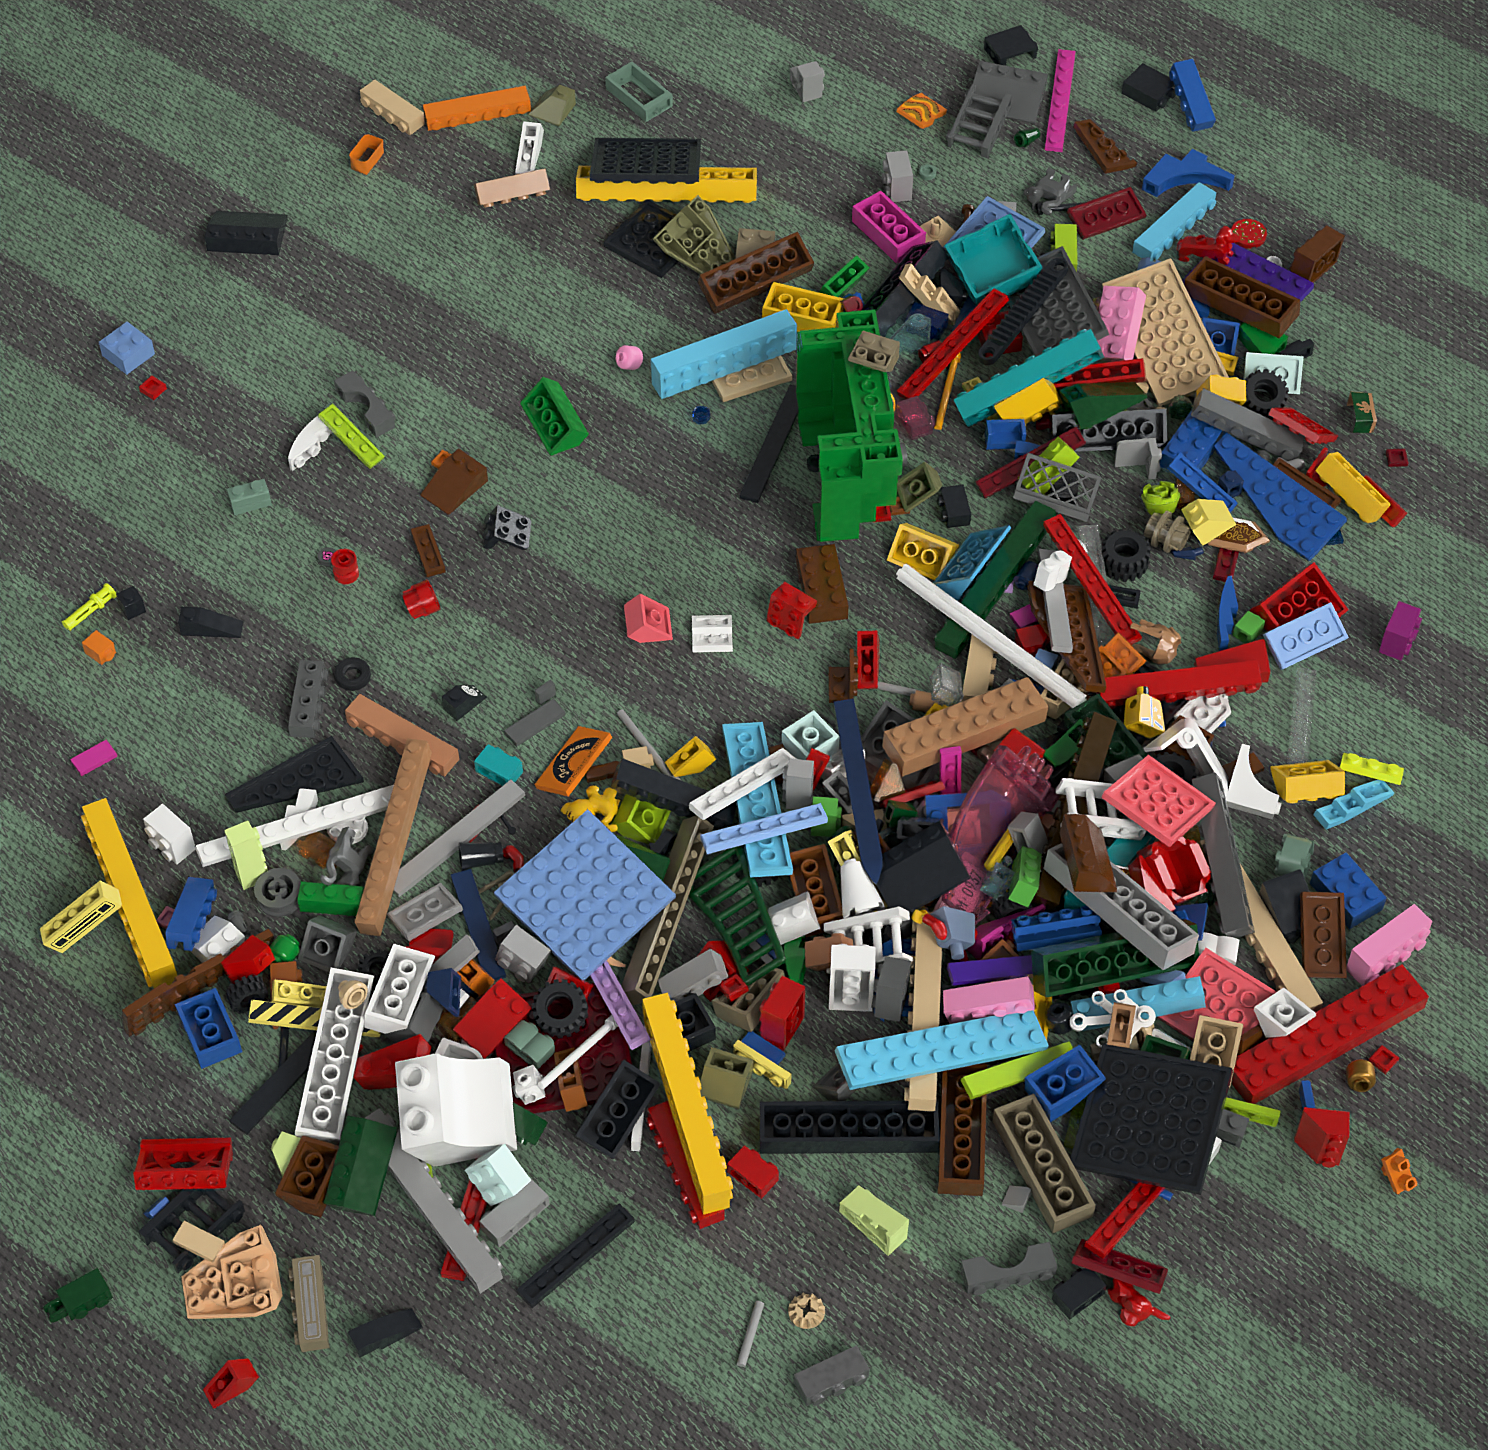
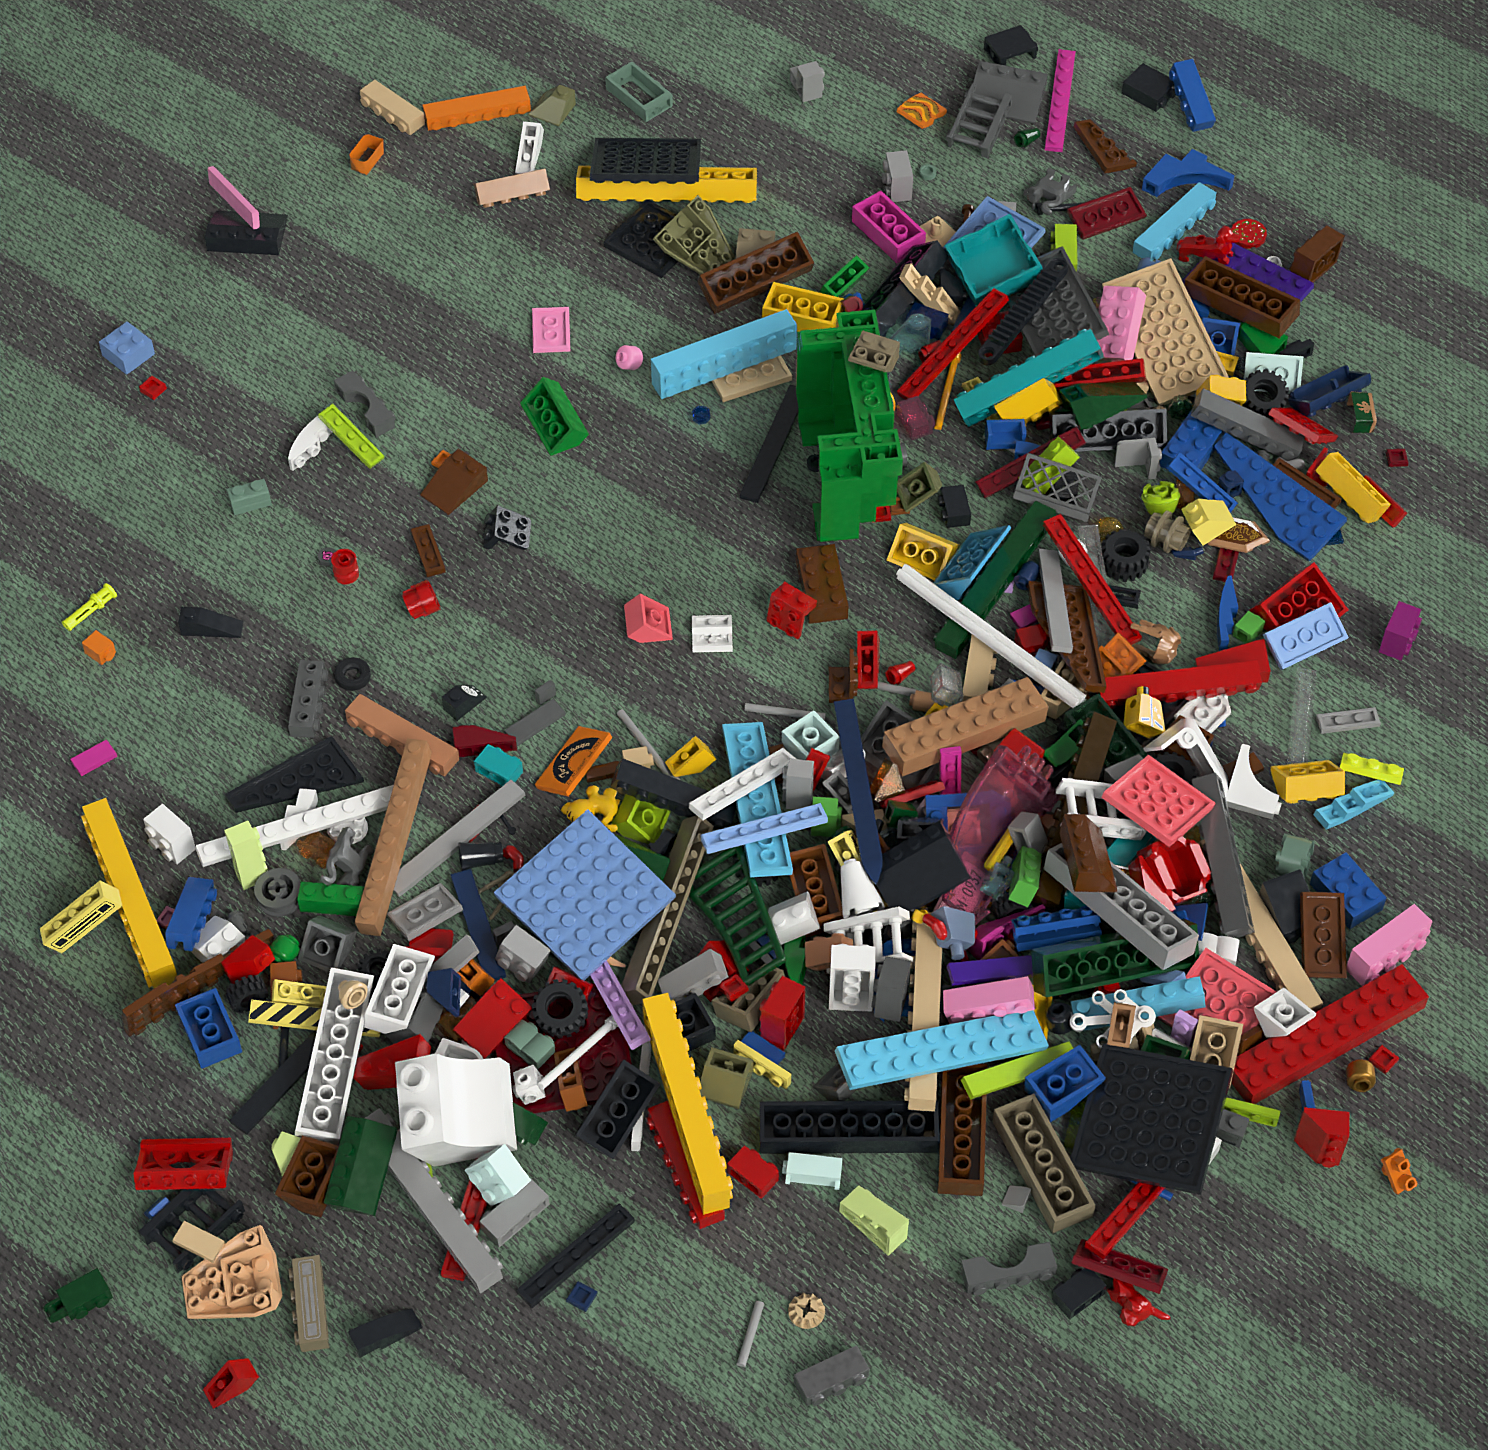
(131, 602): black brick -> none
(233, 197): none -> bright pink tile
(472, 740): none -> dark red slope
(551, 329): none -> bright pink tile
(581, 1296): none -> dark blue tile
(779, 711): none -> light grey bar
(813, 1169): none -> light aqua brick
(898, 673): none -> red cone
(1052, 570): white brick -> none
(1107, 525): none -> clear yellow hair
(1184, 1028): none -> lavender plate
(1327, 390): none -> dark blue container
(1348, 720): none -> light grey tile

